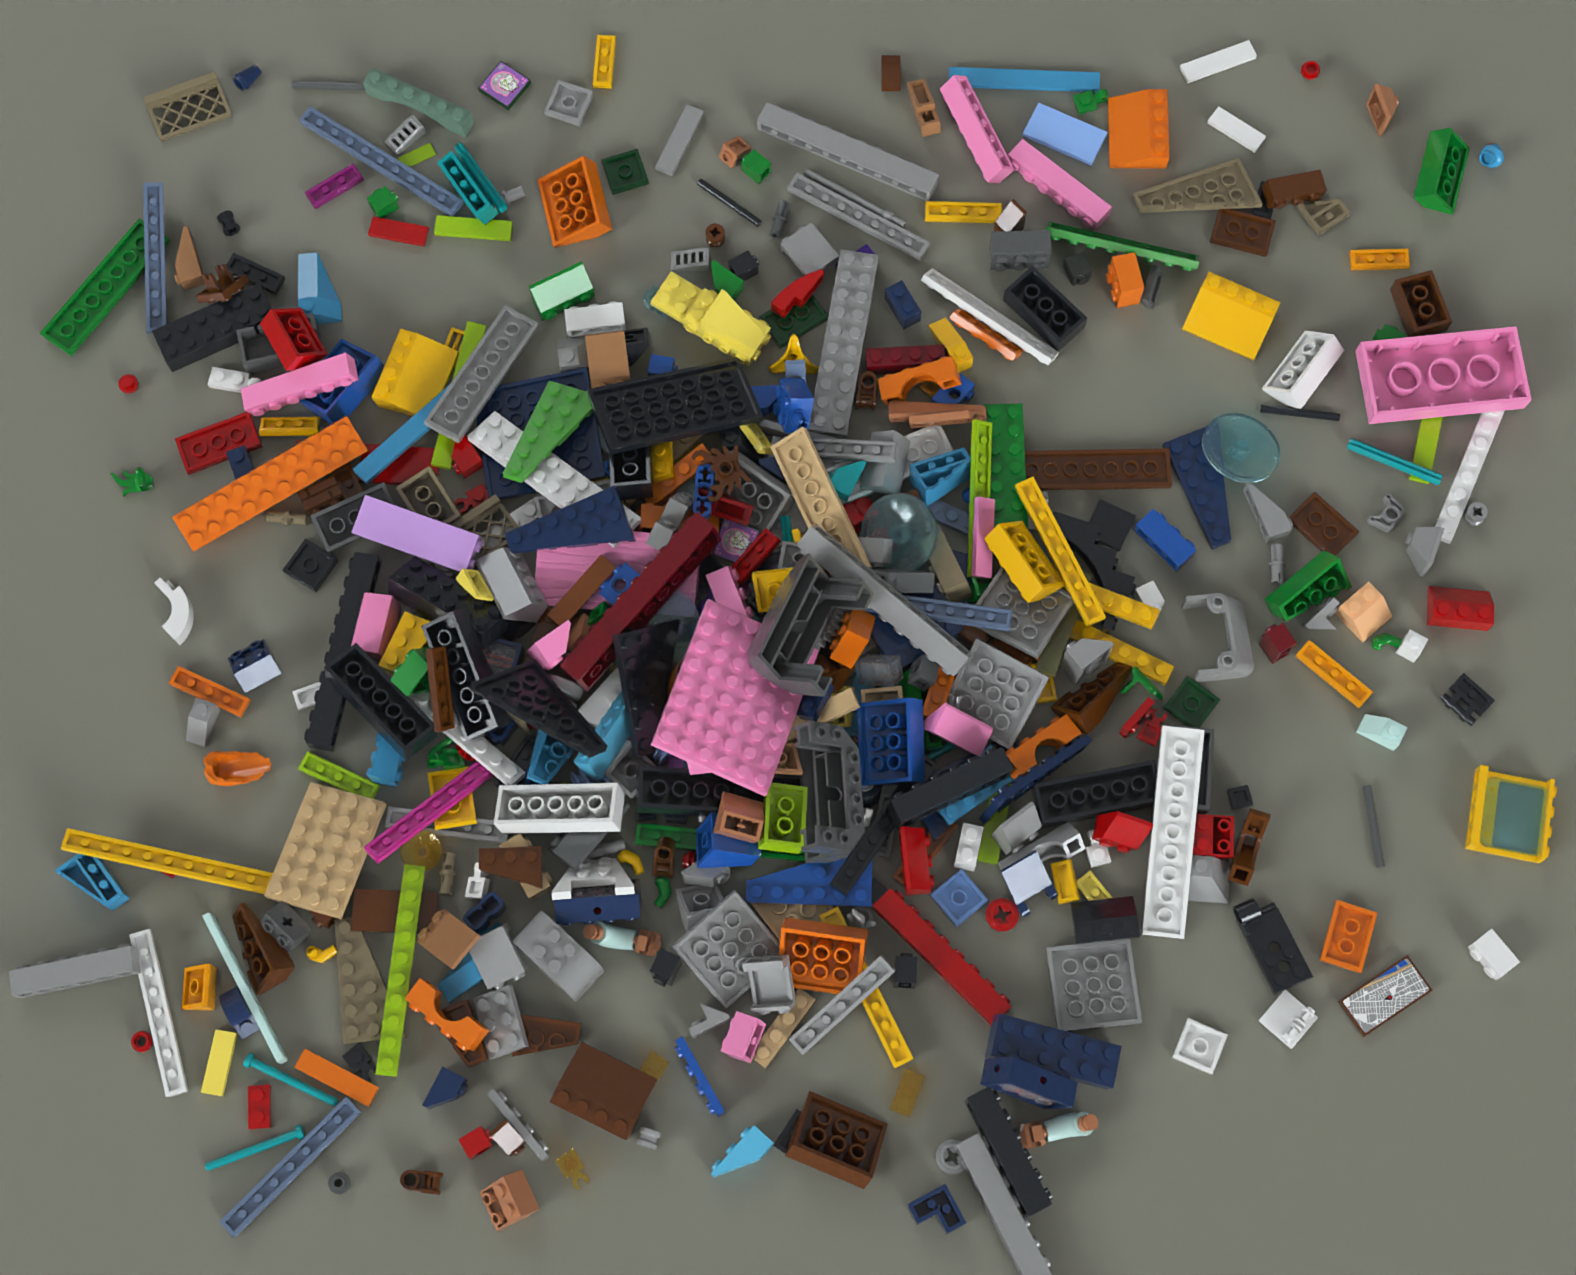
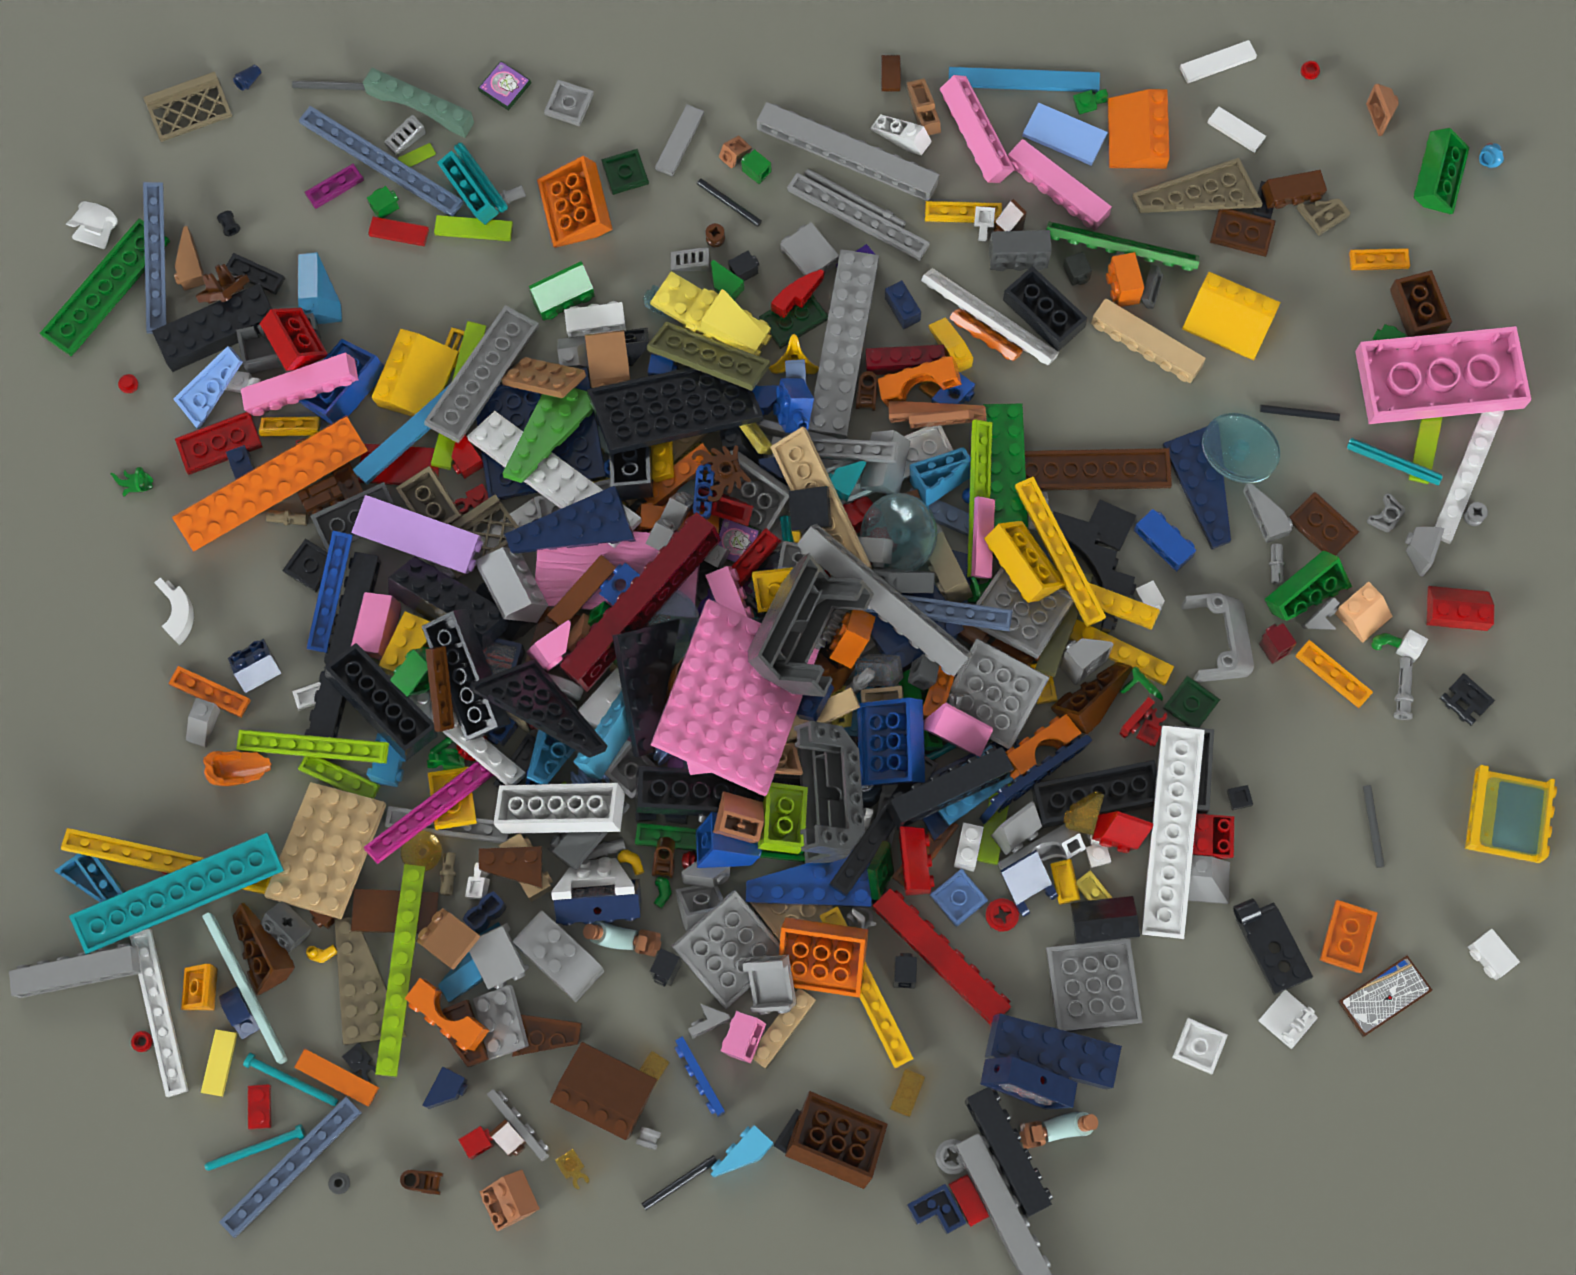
(94, 224): none -> white piece
(176, 893): none -> teal plate
(207, 387): none -> light blue wing
(312, 746): none -> lime tile
(329, 591): none -> blue plate
(474, 583): light yellow slope -> none
(543, 377): none -> medium nougat plate
(604, 61): yellow tile -> none
(679, 1182): none -> black bar
(708, 355): none -> olive plate
(717, 556): none -> light grey brick
(779, 219): dark grey axle -> none
(810, 508): none -> black tile
(842, 1004): light grey plate -> none
(861, 681): none -> light grey axle
(880, 870): none -> dark green tile
(904, 134): none -> white slope
(968, 1200): none -> red slope
(984, 219): none -> white plate
(1084, 814): none -> clear yellow slope
(1148, 341): none -> tan brick
(1247, 846): reddish brown arch -> none
(1303, 368): white slope -> none
(1382, 730): light aqua slope -> none
(1404, 696): none -> light grey pin

